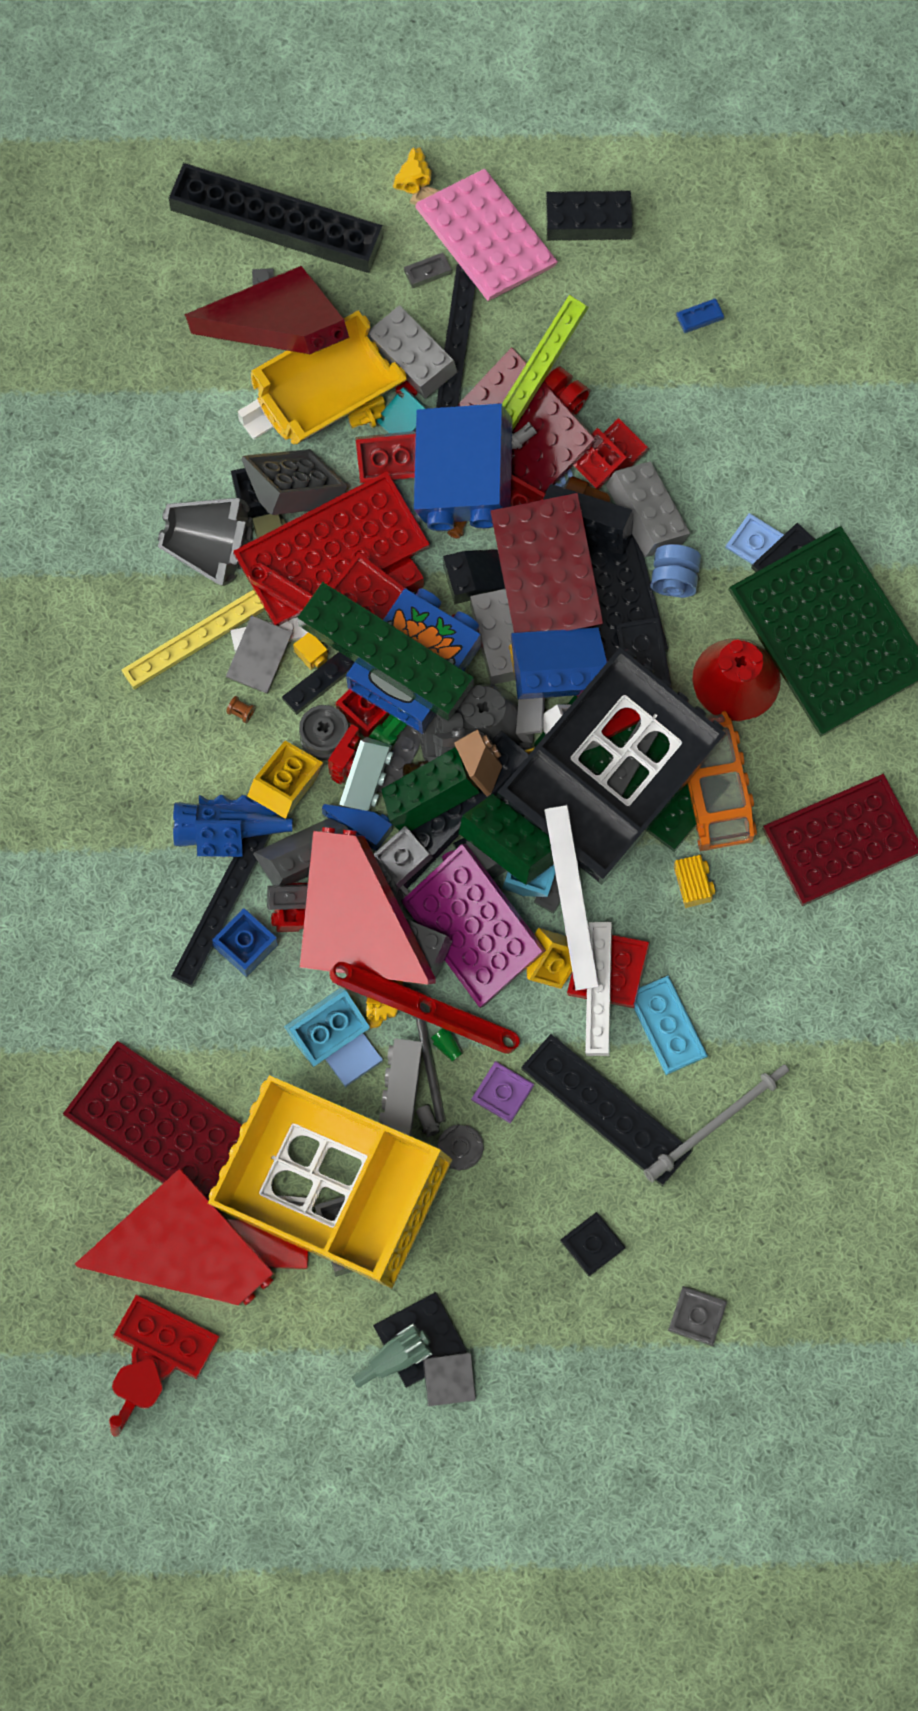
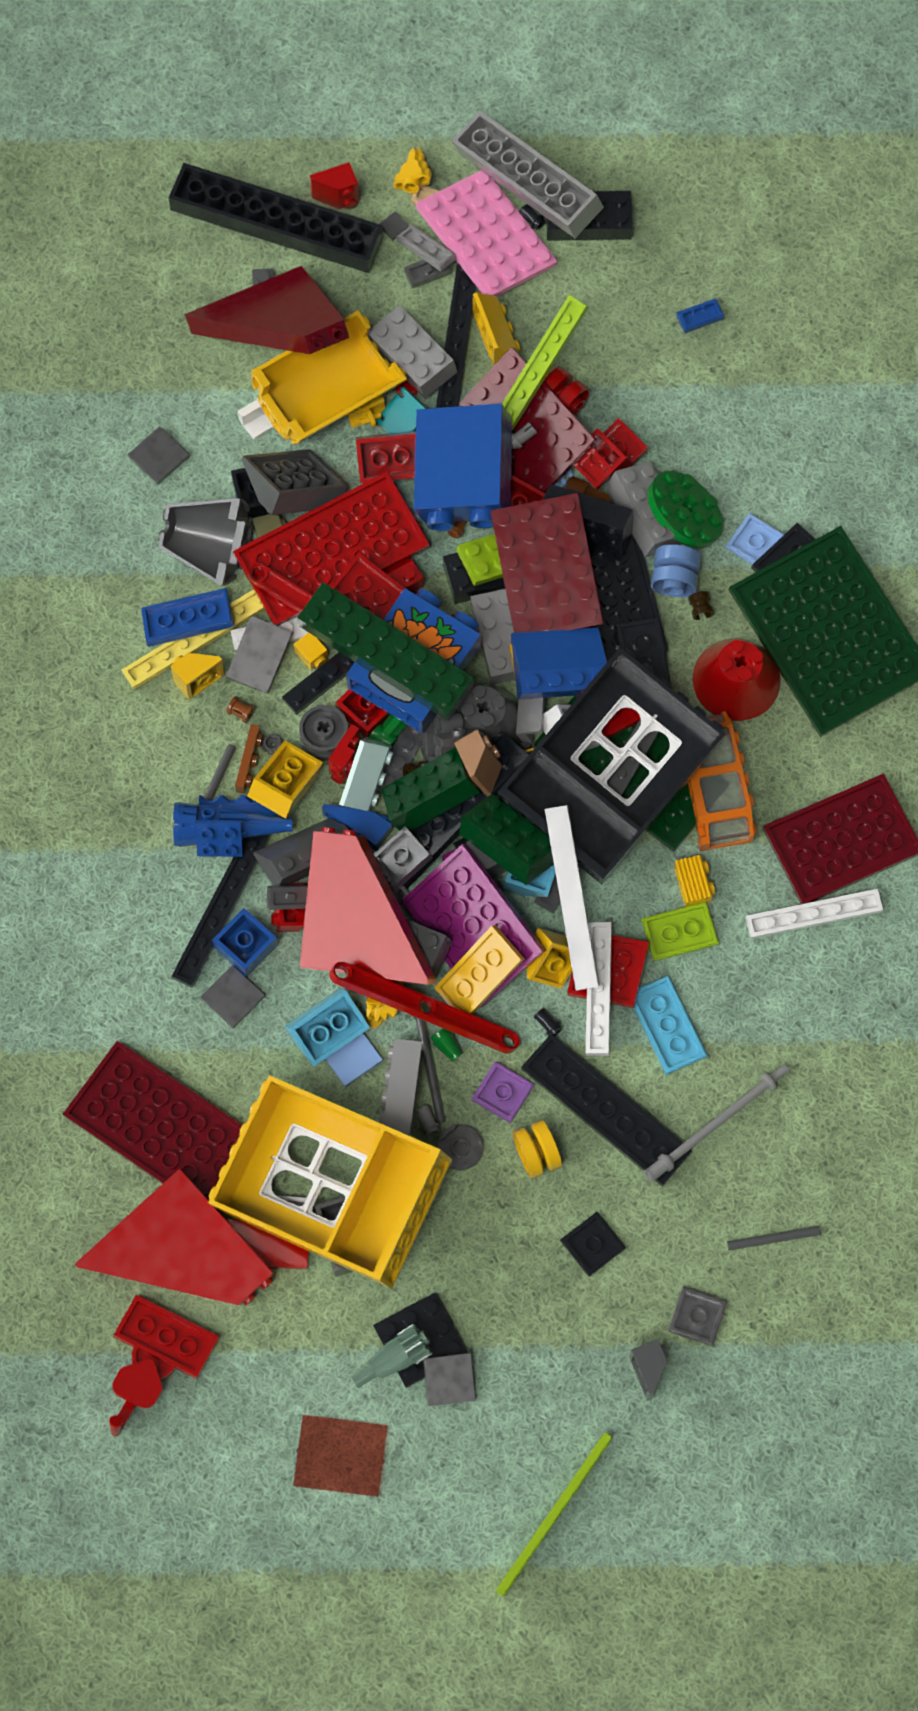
(158, 455): none -> flat silver tile
(187, 617): none -> blue tile
(196, 672): none -> yellow slope
(213, 786): none -> dark grey bar
(232, 997): none -> flat silver tile
(249, 759): none -> dark orange plate
(268, 740): none -> dark grey plate
(335, 187): none -> red slope
(340, 1455): none -> clear red piece
(393, 225): none -> dark grey tile
(426, 248): none -> light grey tile
(479, 971): none -> yellow plate
(481, 559): none -> lime plate
(493, 326): none -> yellow slope
(527, 174): none -> light grey brick
(536, 221): none -> black pin
(539, 1148): none -> yellow wheel
(548, 1022): none -> black pin
(553, 1515): none -> lime tile
(649, 1365): none -> dark grey slope
(679, 931): none -> lime tile
(685, 509): none -> green plate
(701, 604): none -> dark brown wheel
(773, 1238): none -> dark grey bar
(814, 913): none -> white plate

